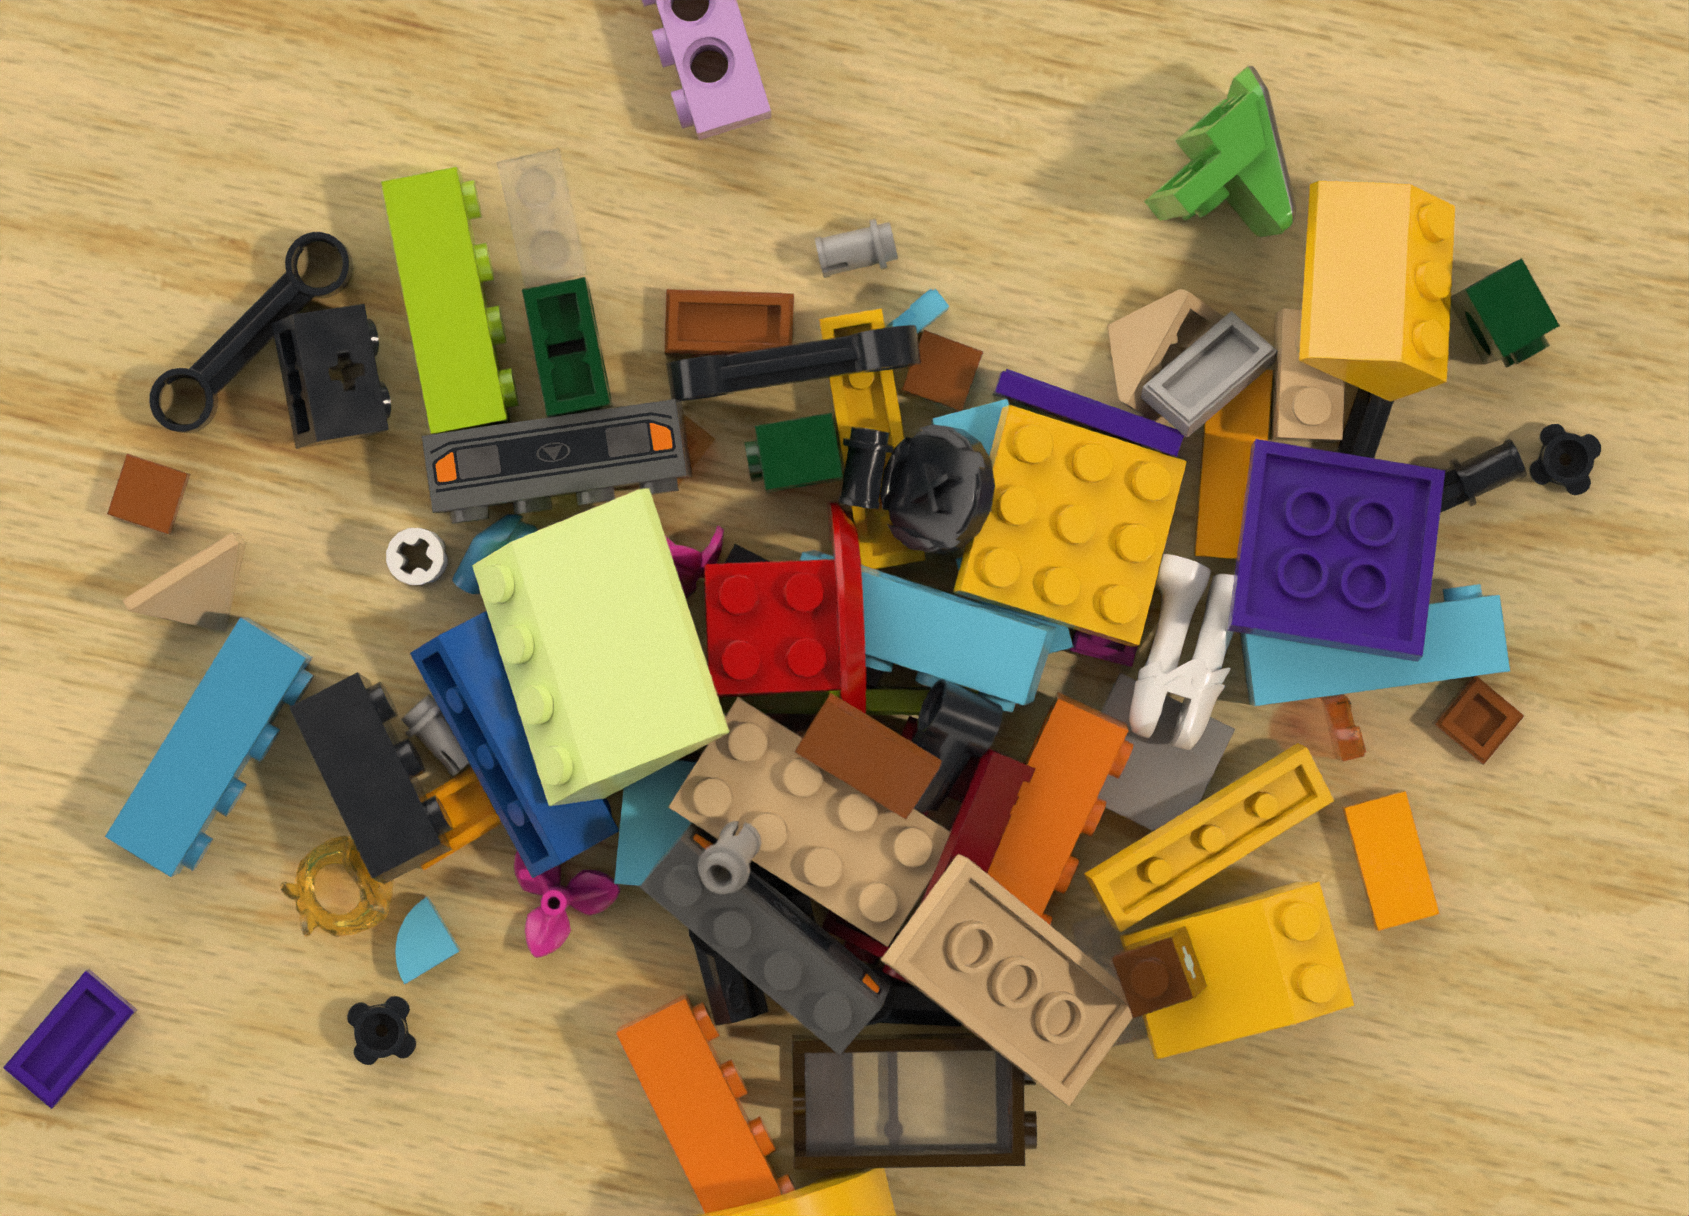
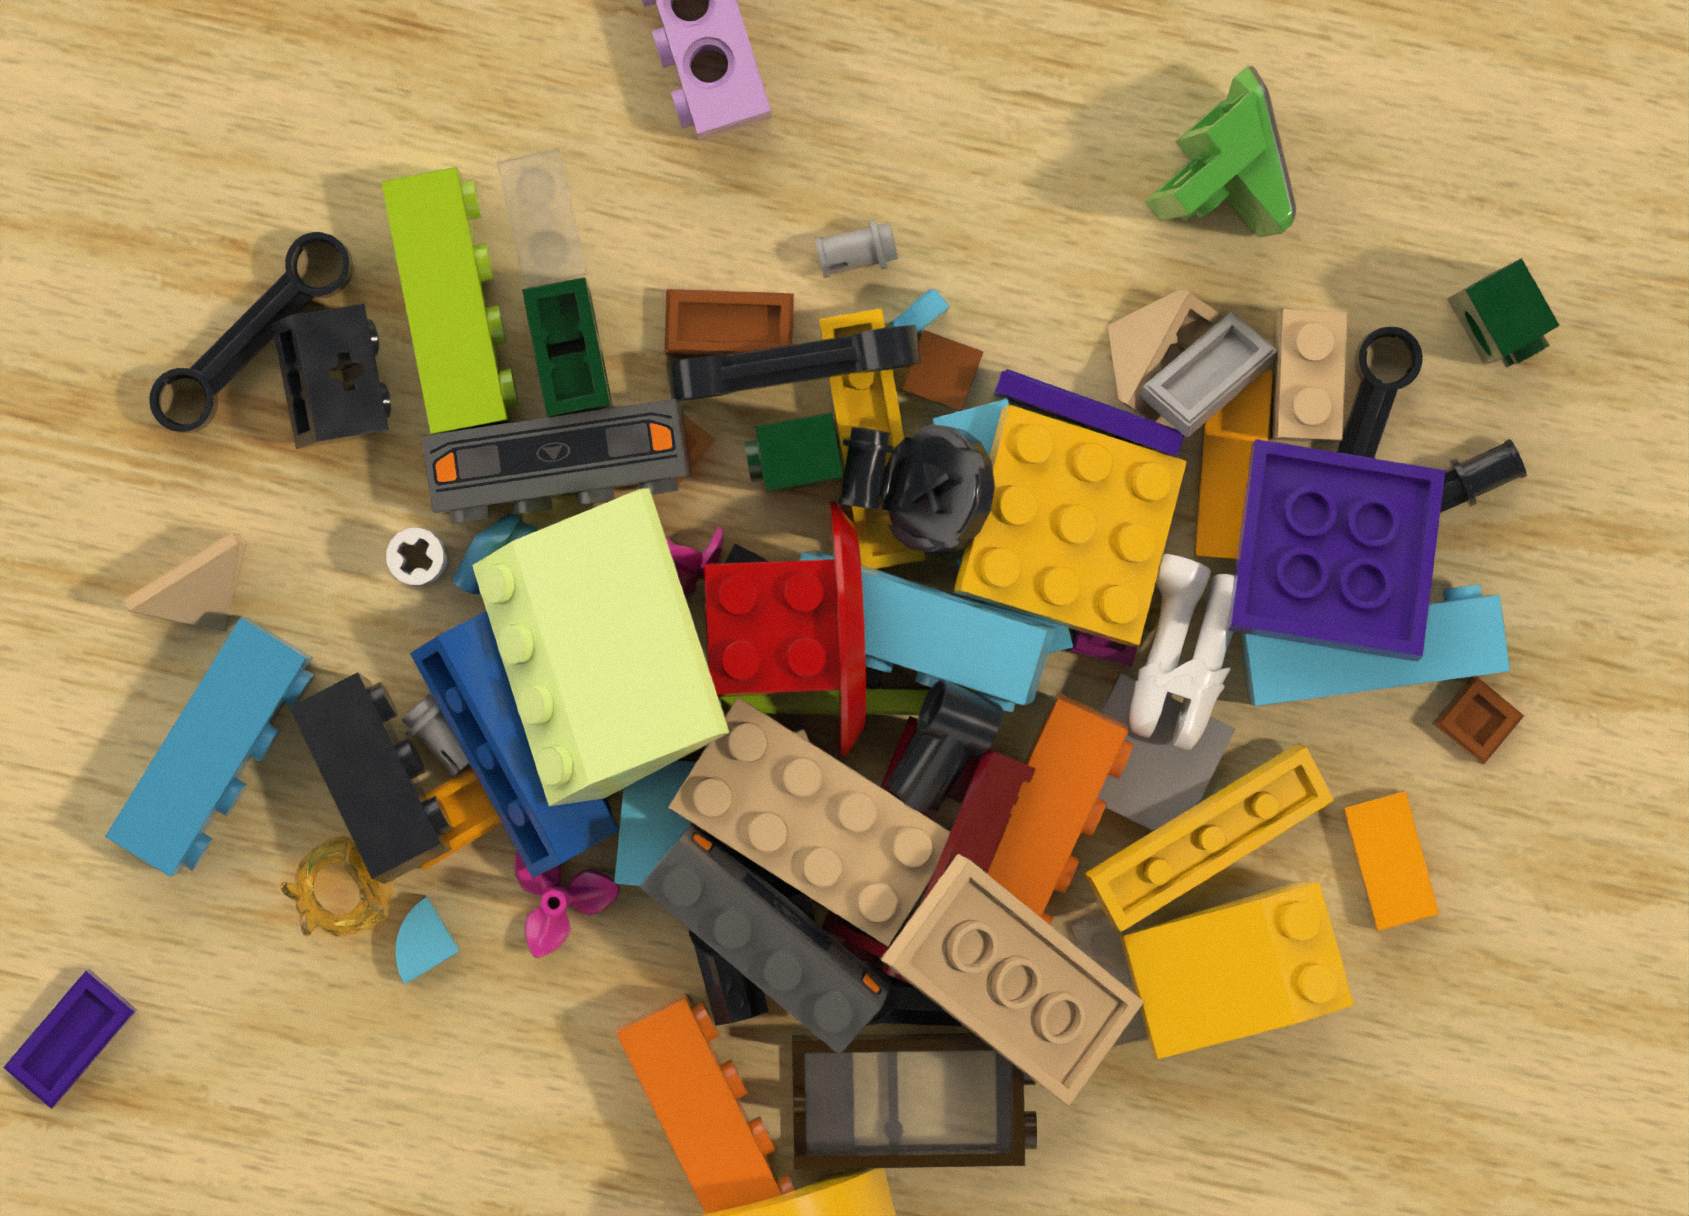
(148, 494): dark orange tile -> none
(371, 1045): black plate -> none
(726, 864): light grey pin -> none
(868, 756): dark orange tile -> none
(1159, 972): reddish brown brick -> none
(1344, 734): clear orange tile -> none
(1378, 286): yellow slope -> none
(1580, 449): black plate -> none

